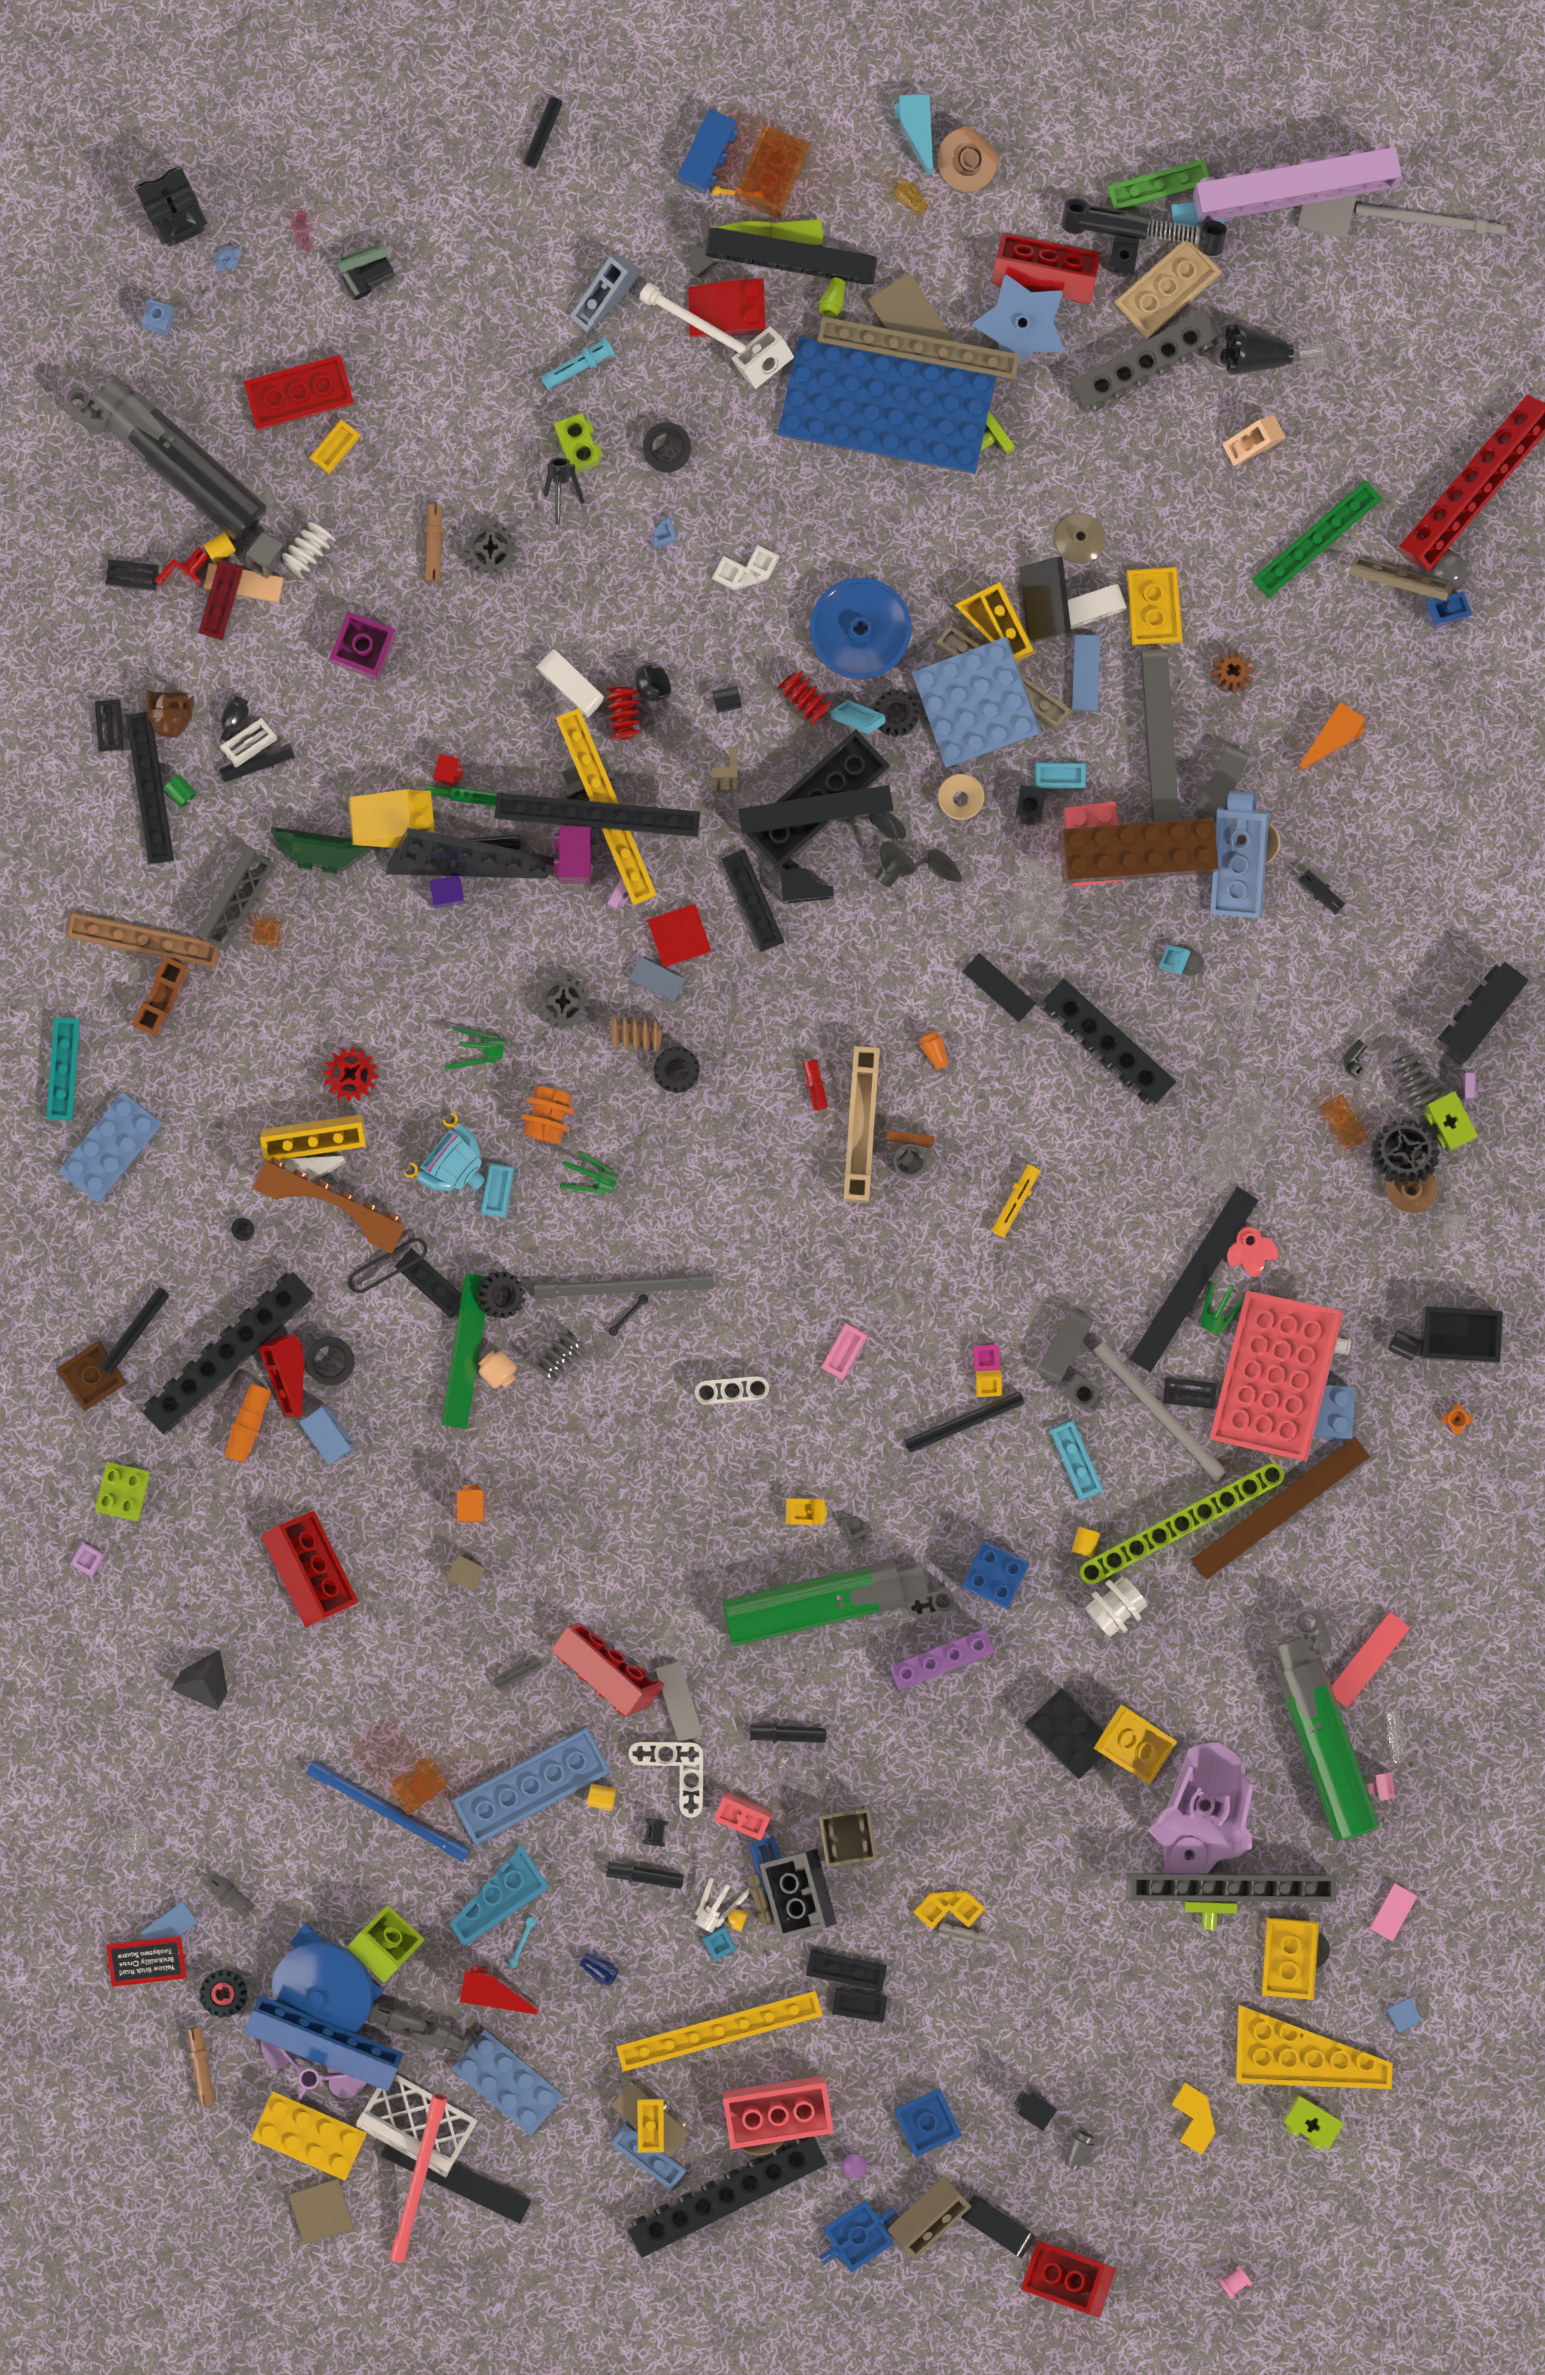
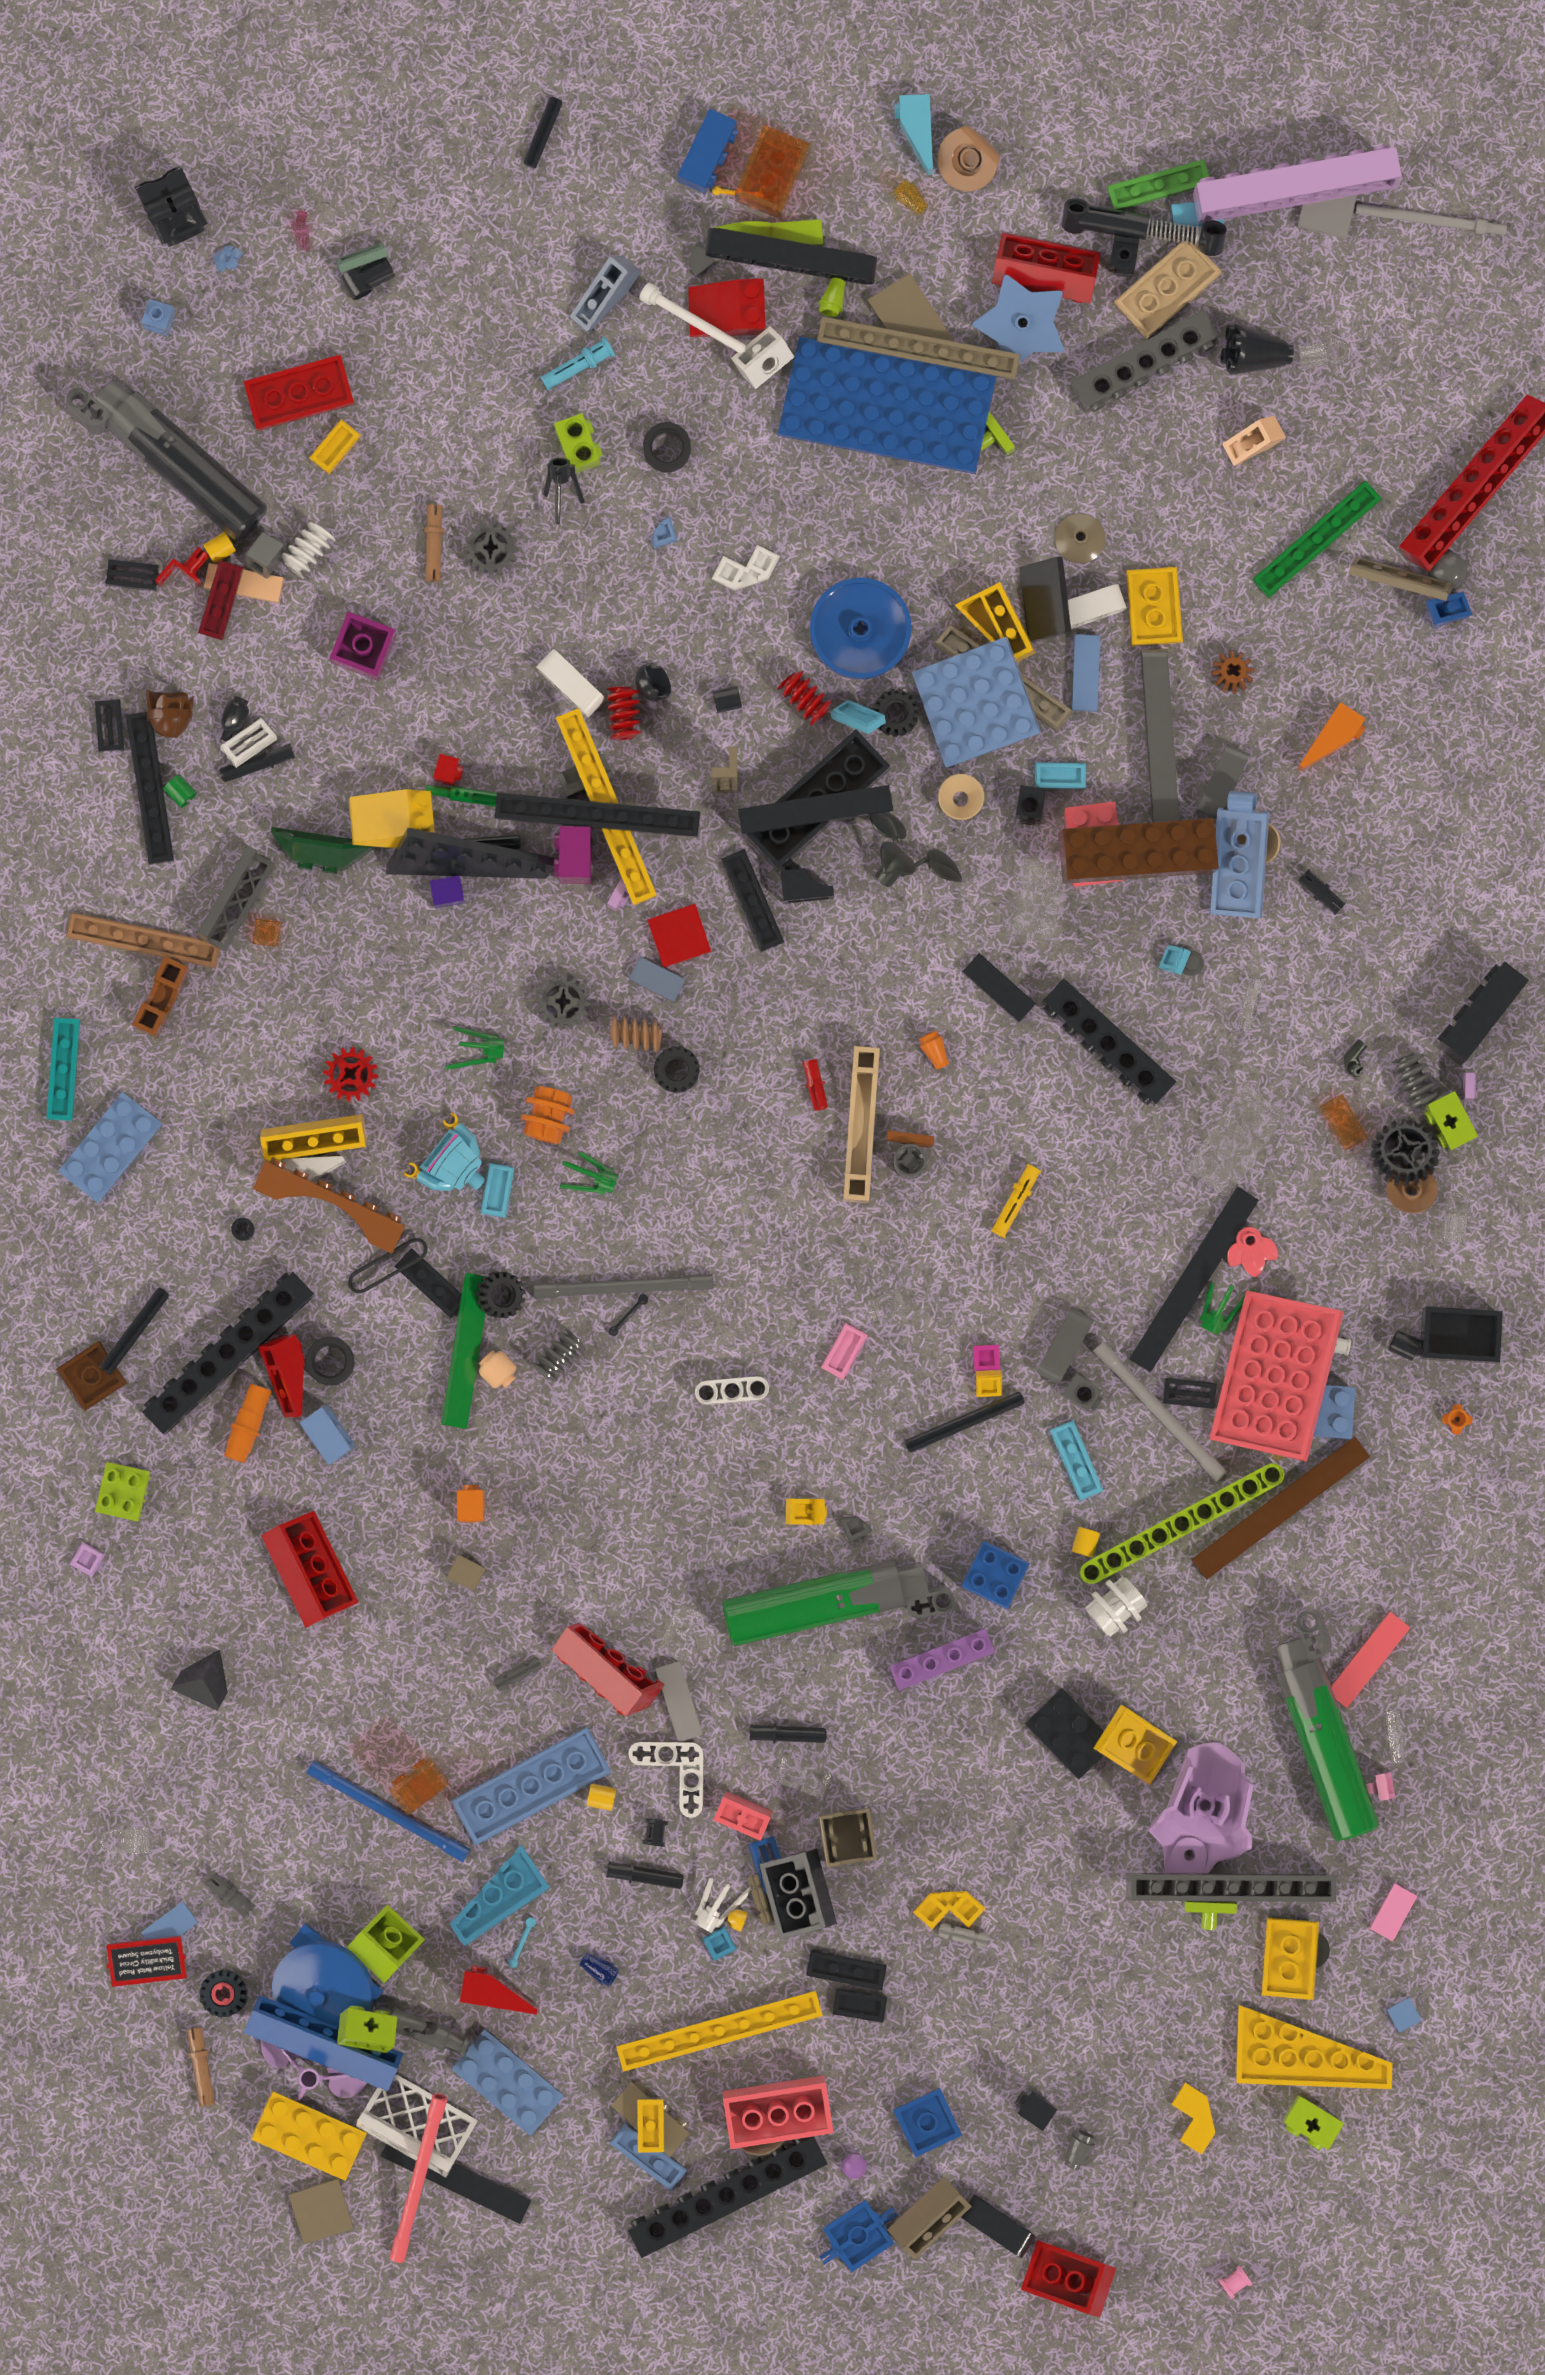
(355, 2034): none -> lime brick

